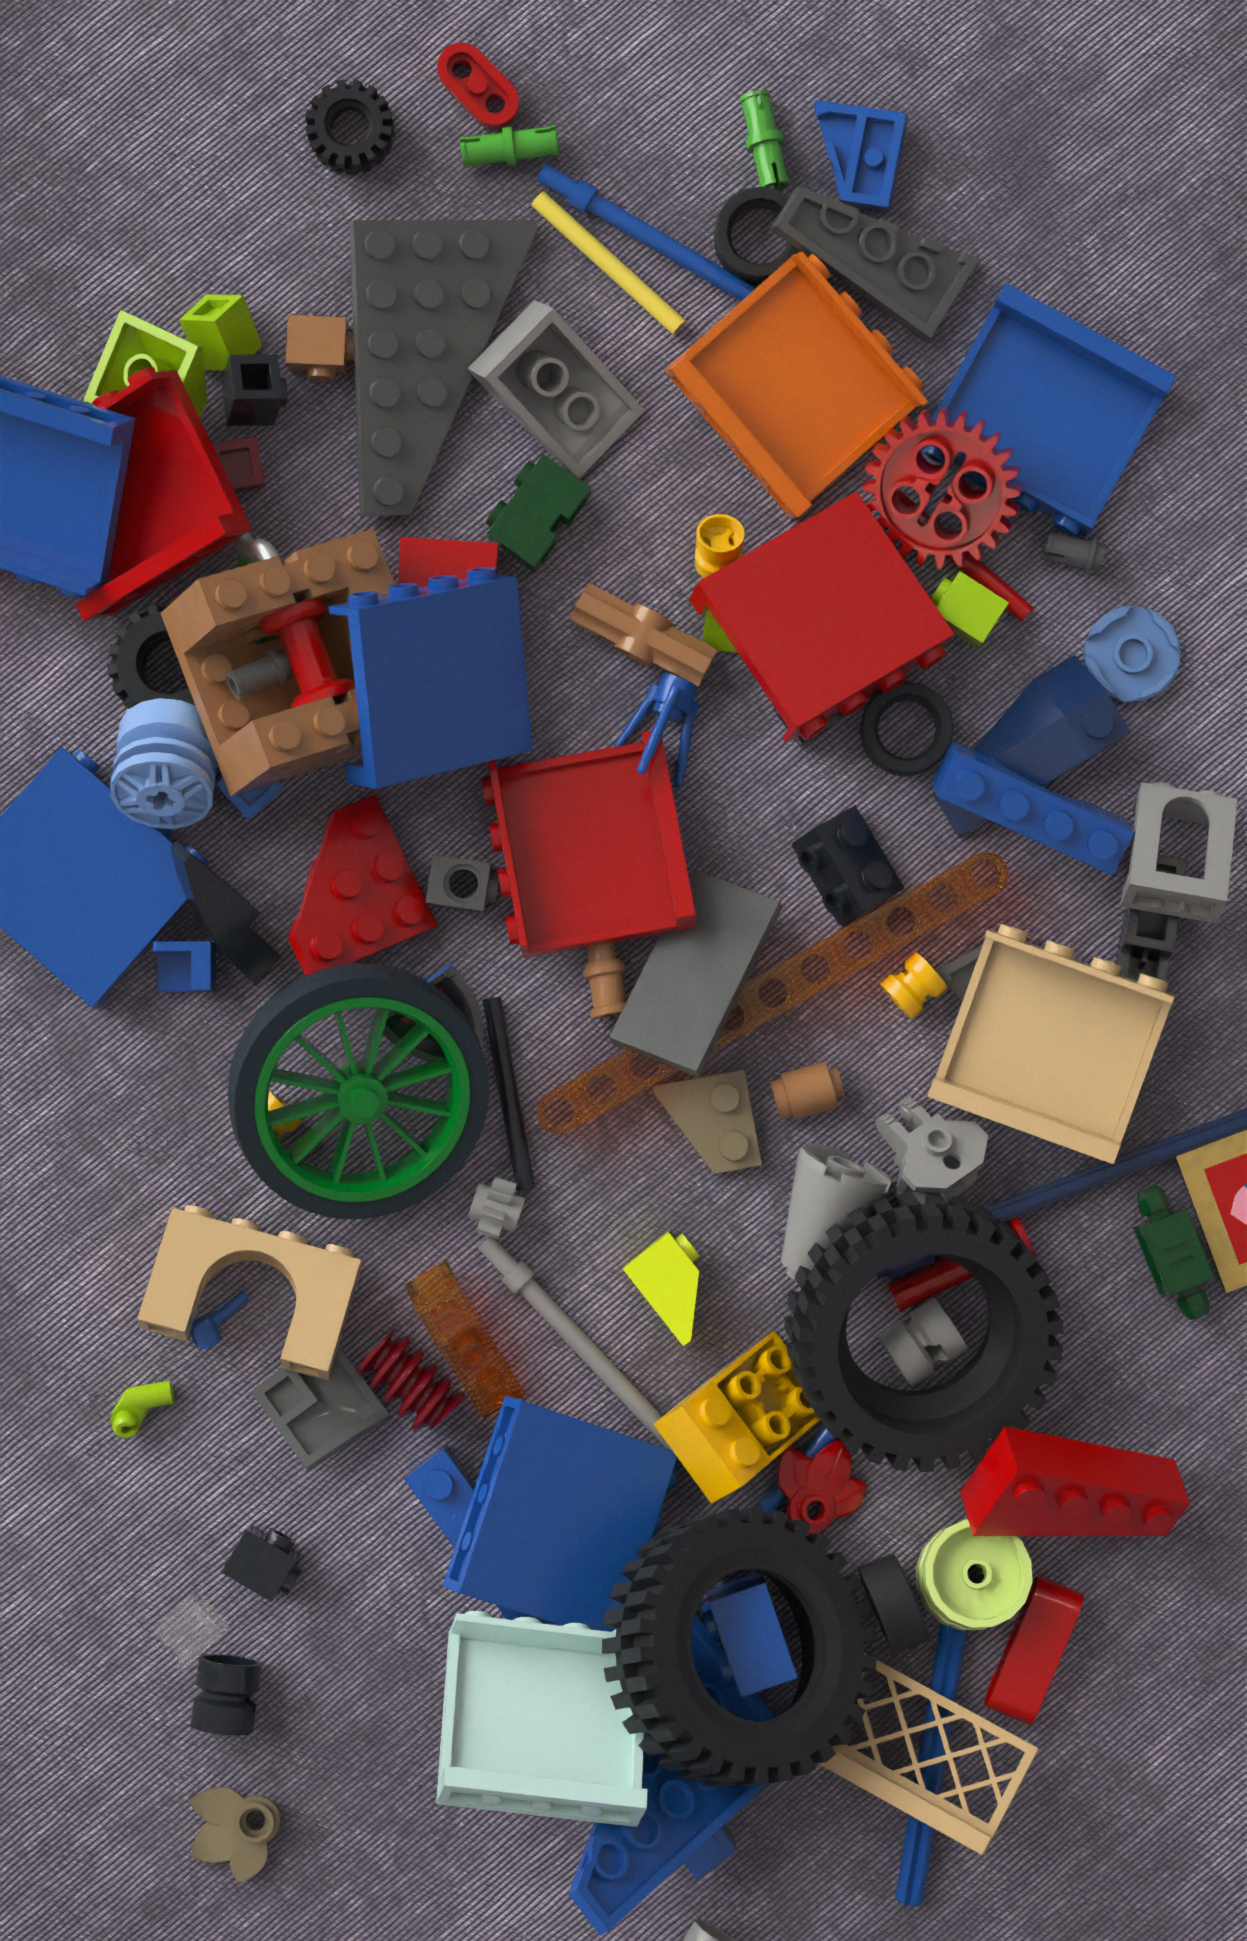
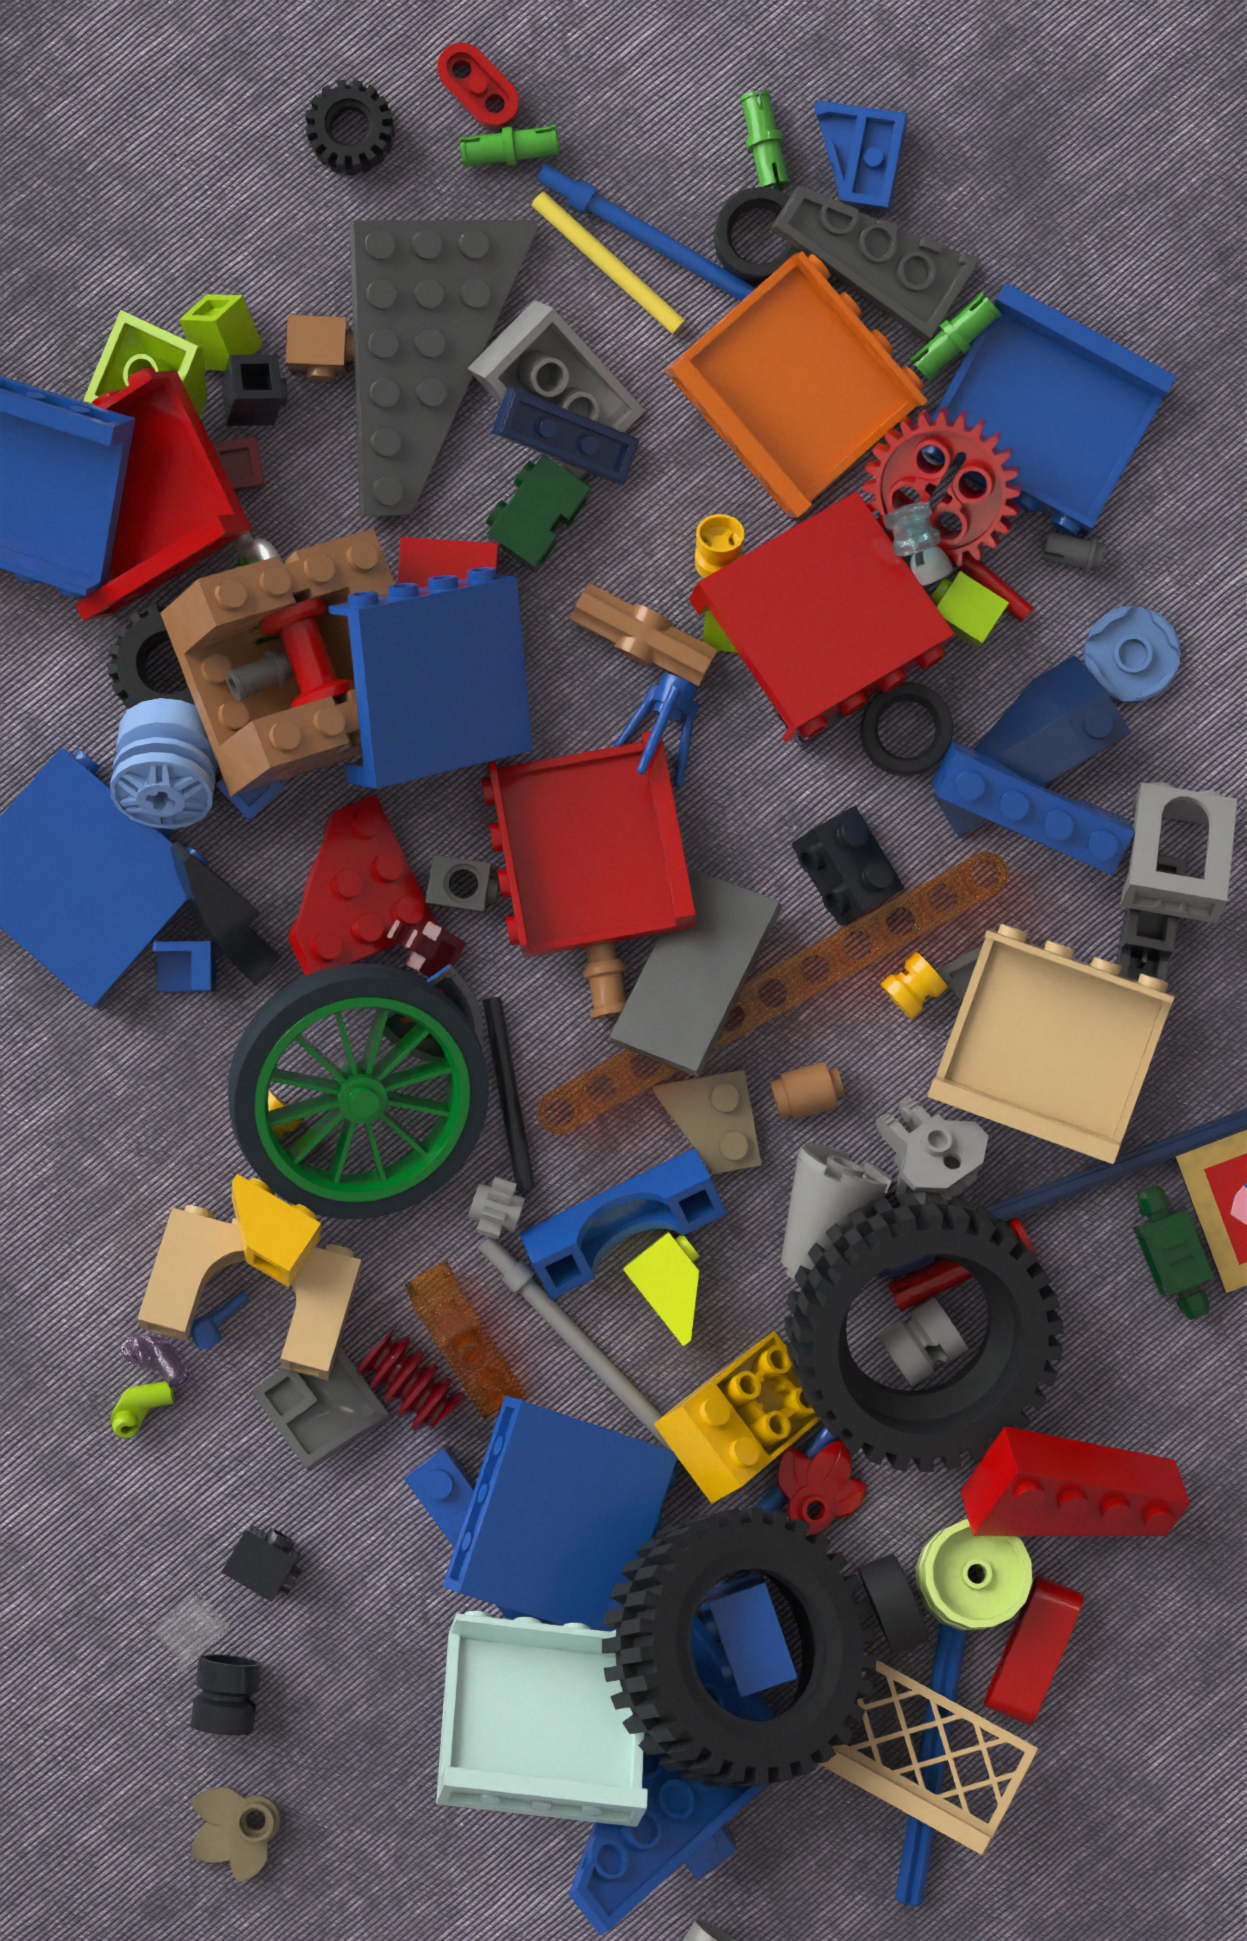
(155, 1354): none -> clear purple arm
(272, 1232): none -> yellow slope
(430, 949): none -> dark red plate
(565, 436): none -> dark blue tile
(669, 1196): none -> blue arch
(912, 528): none -> clear light blue wheel
(930, 565): none -> light grey hinge
(955, 336): none -> bright green pin

